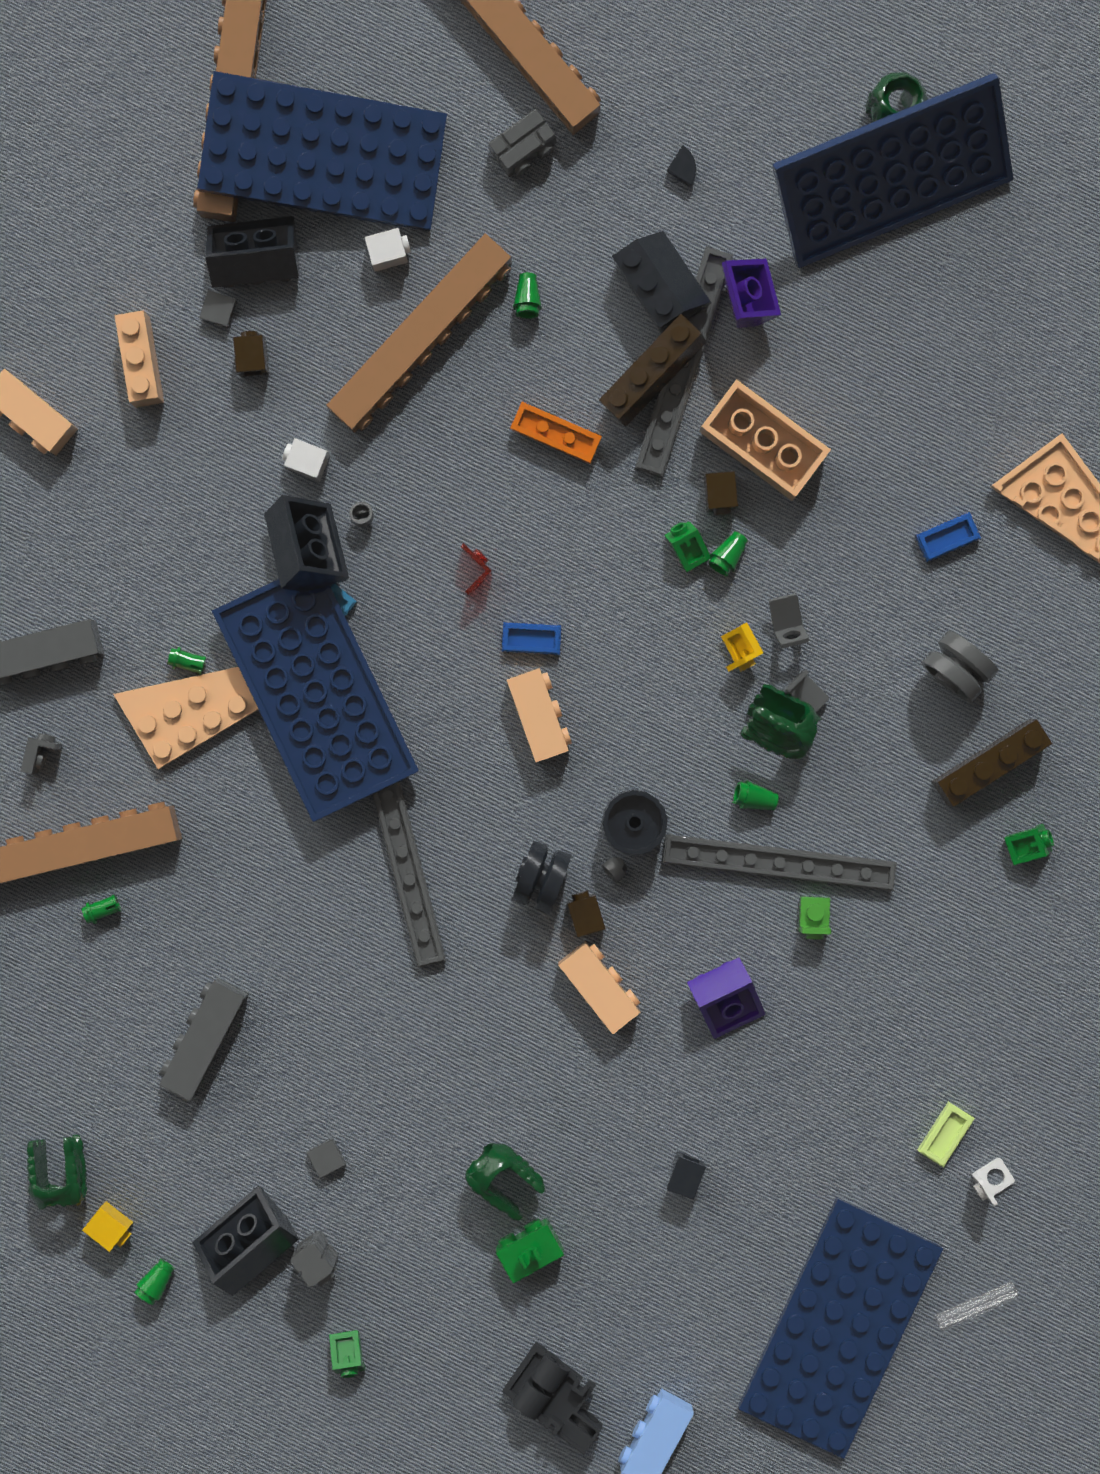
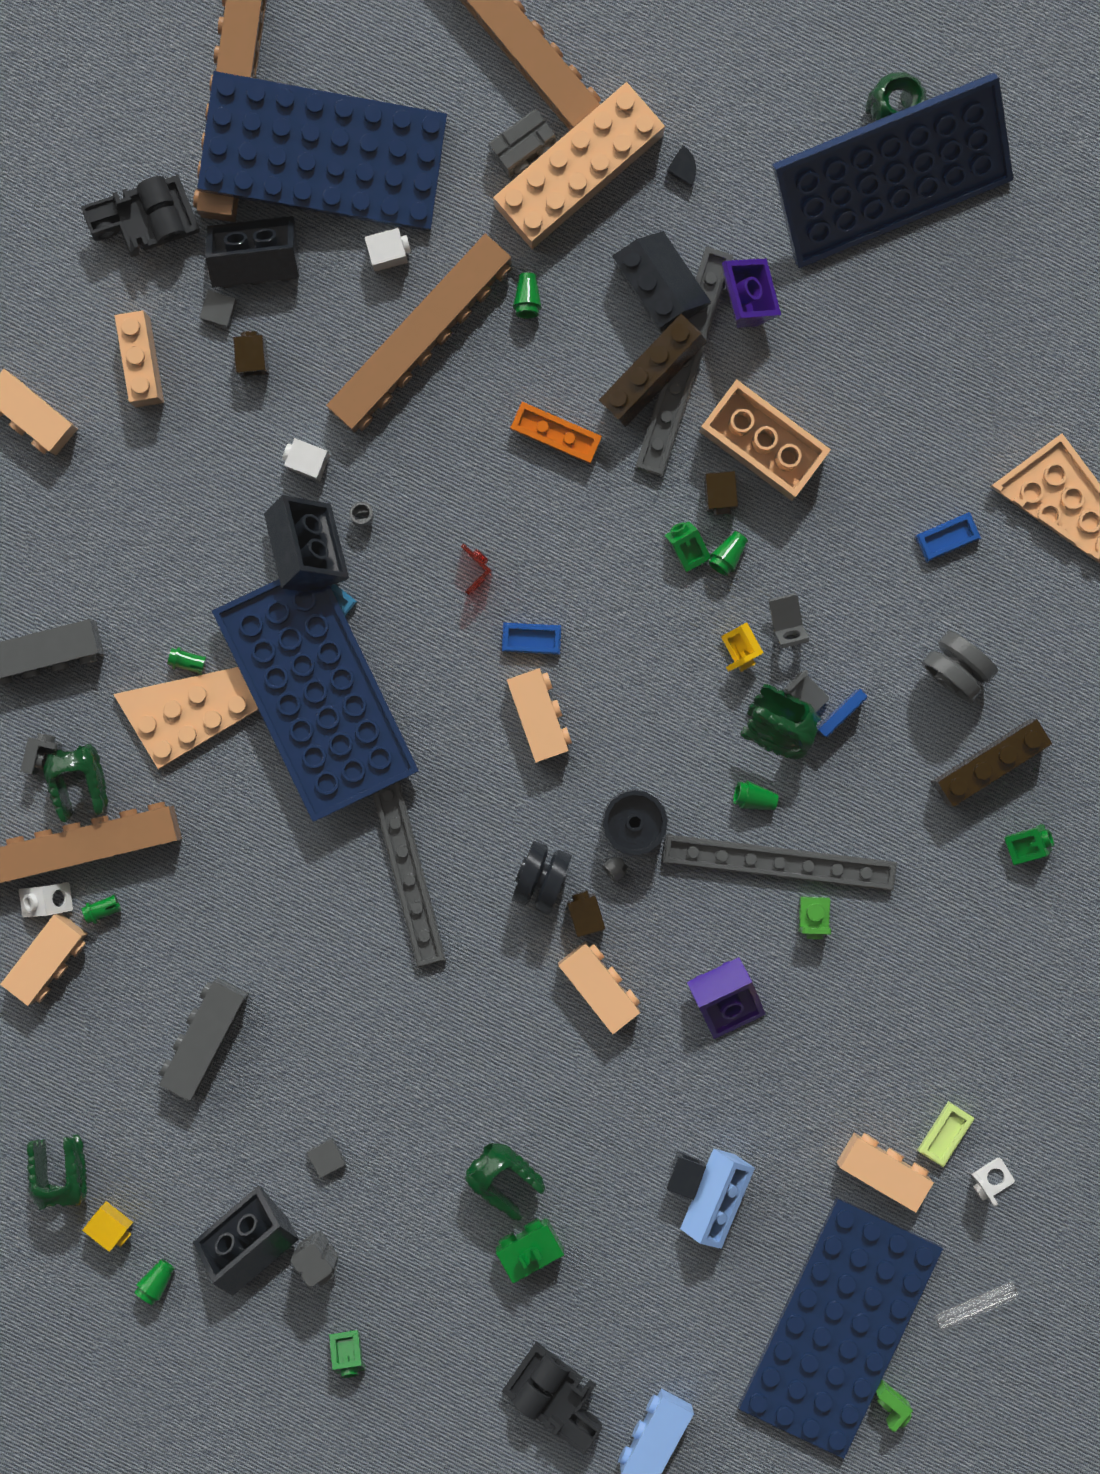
(39, 901): none -> white bracket
(45, 960): none -> light nougat brick
(82, 759): none -> dark green piece
(146, 215): none -> black plate
(579, 165): none -> light nougat brick
(717, 1198): none -> light blue brick
(841, 713): none -> blue tile
(885, 1171): none -> light nougat brick
(892, 1400): none -> bright green bracket

